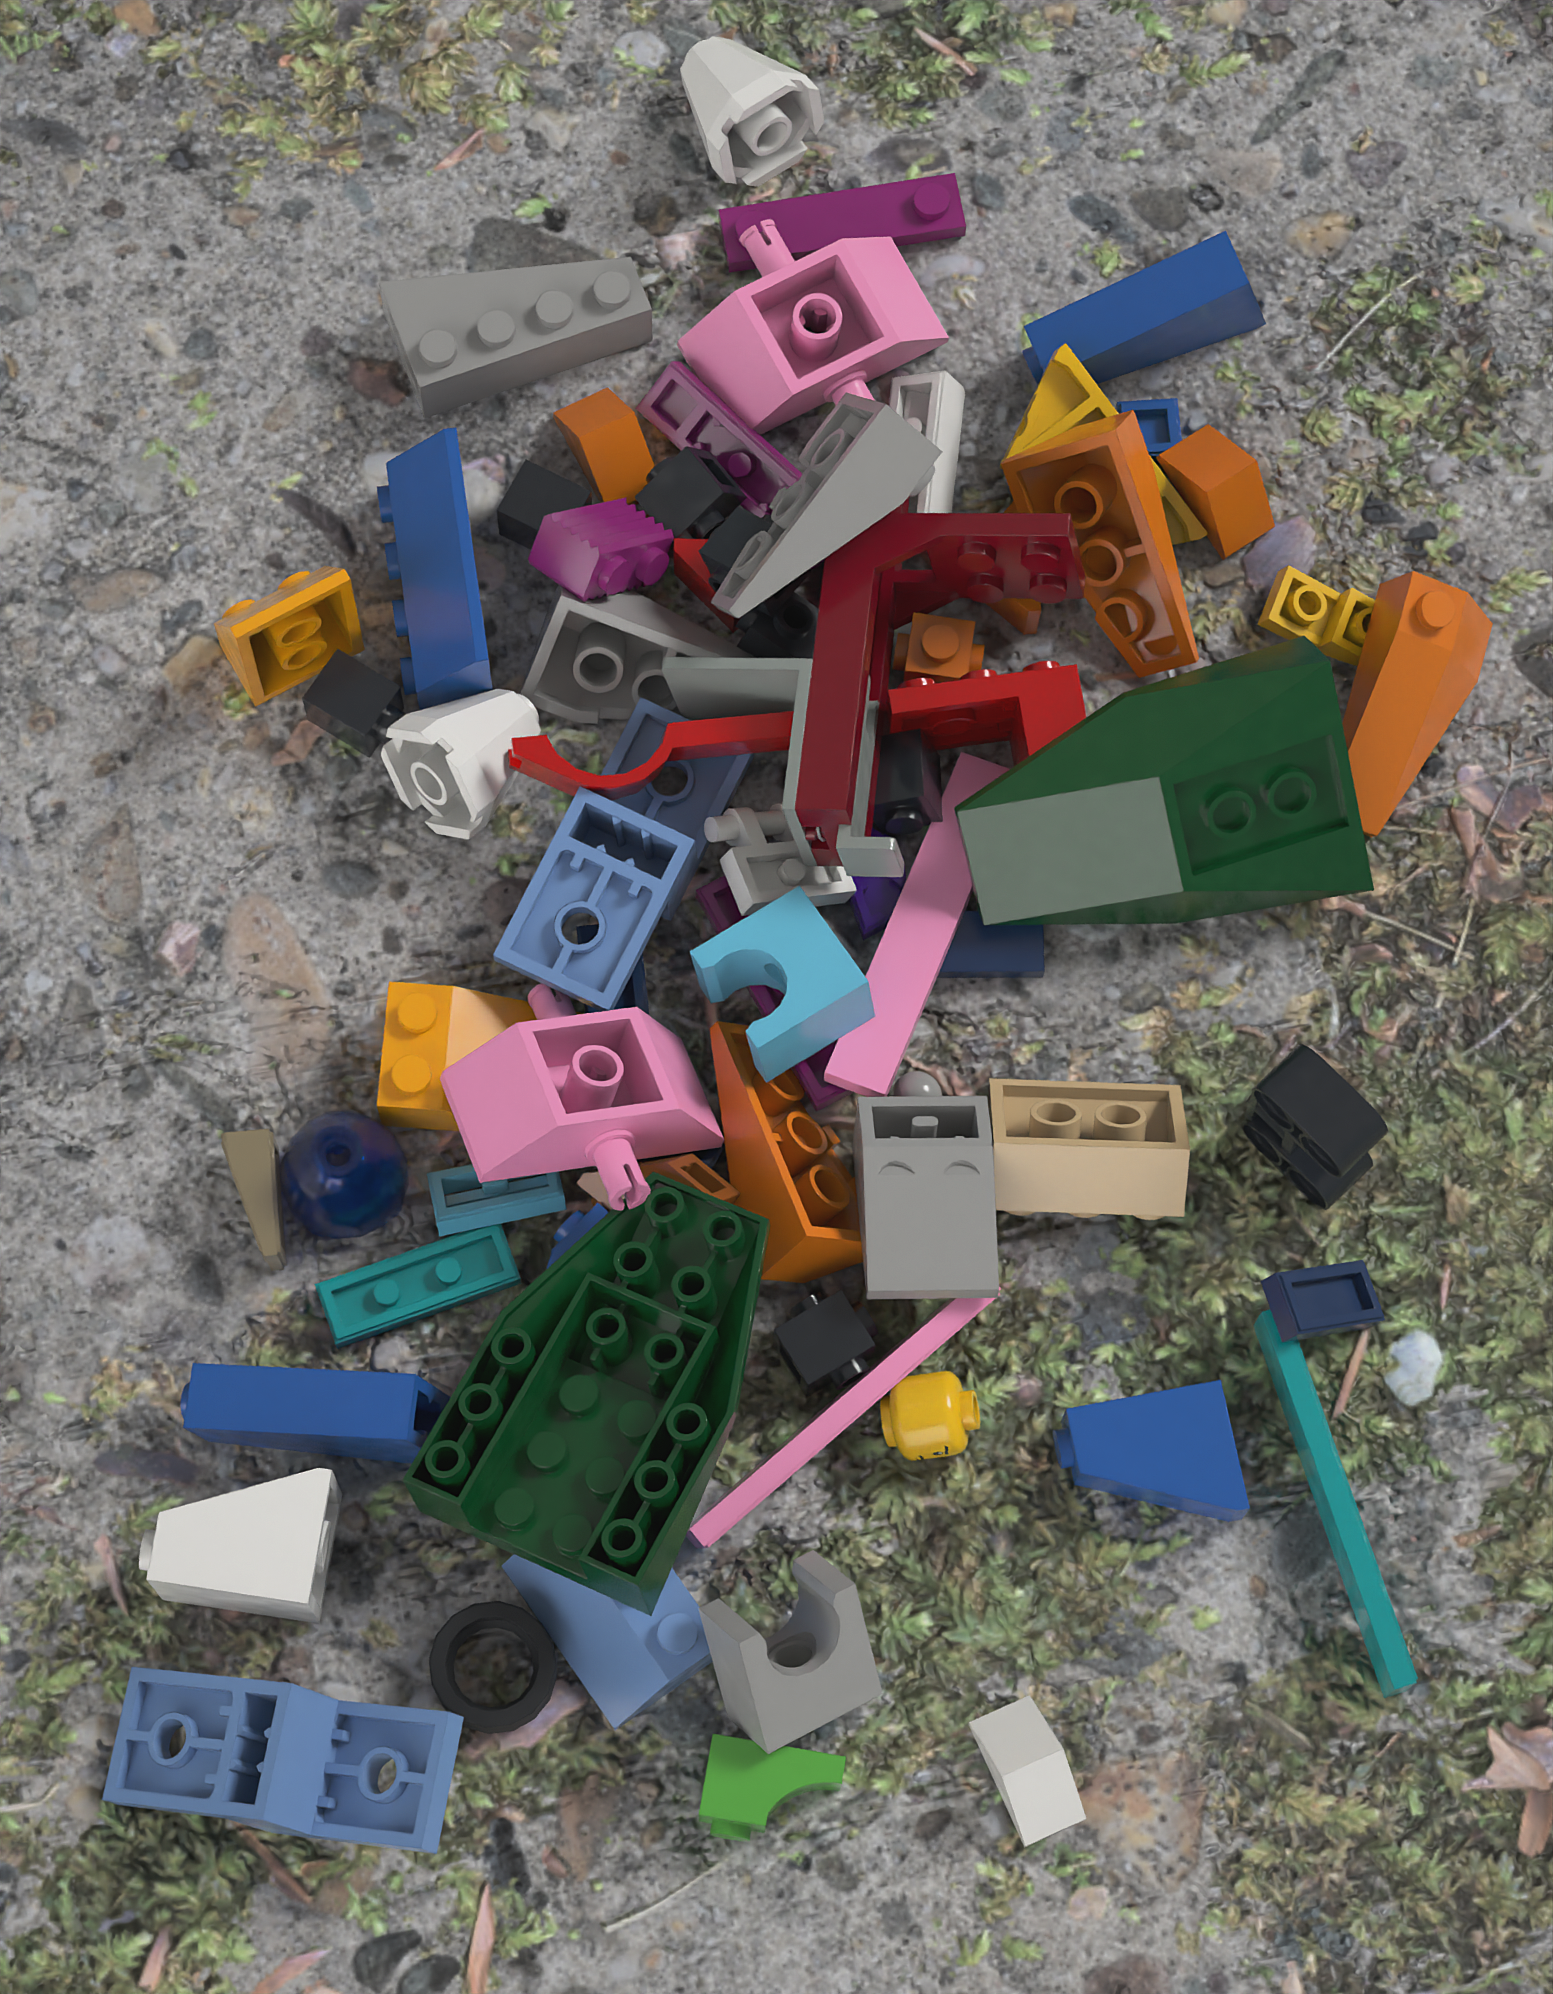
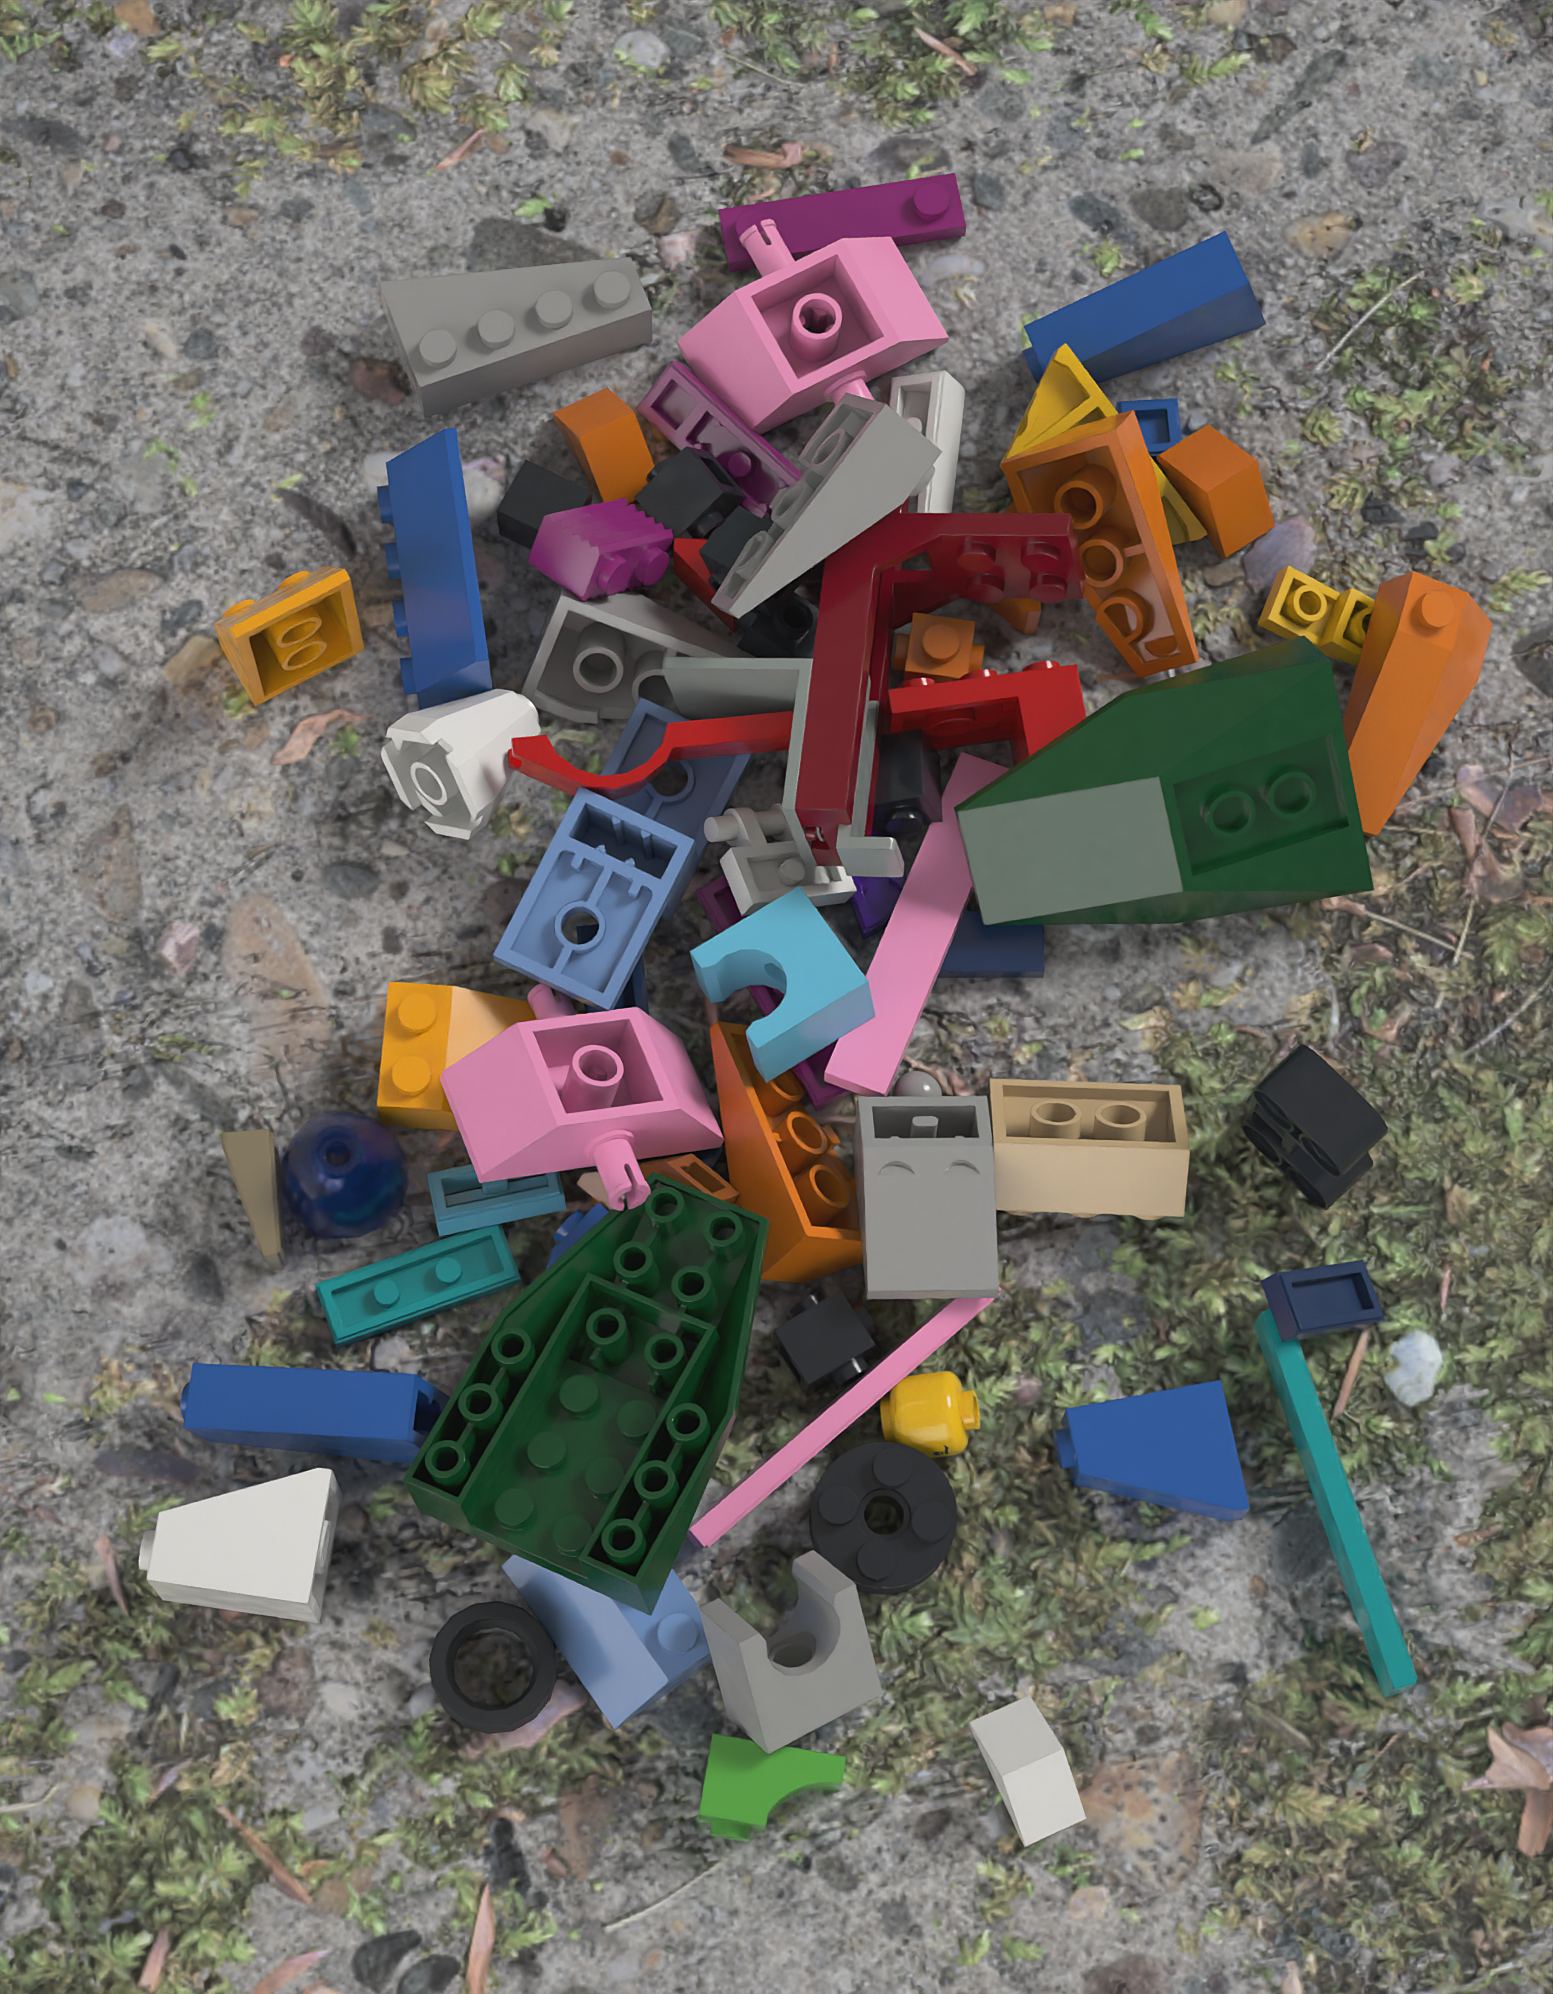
(283, 1759): medium blue bracket -> none
(353, 703): black brick -> none
(749, 109): white cone -> none
(892, 1476): none -> black wheel

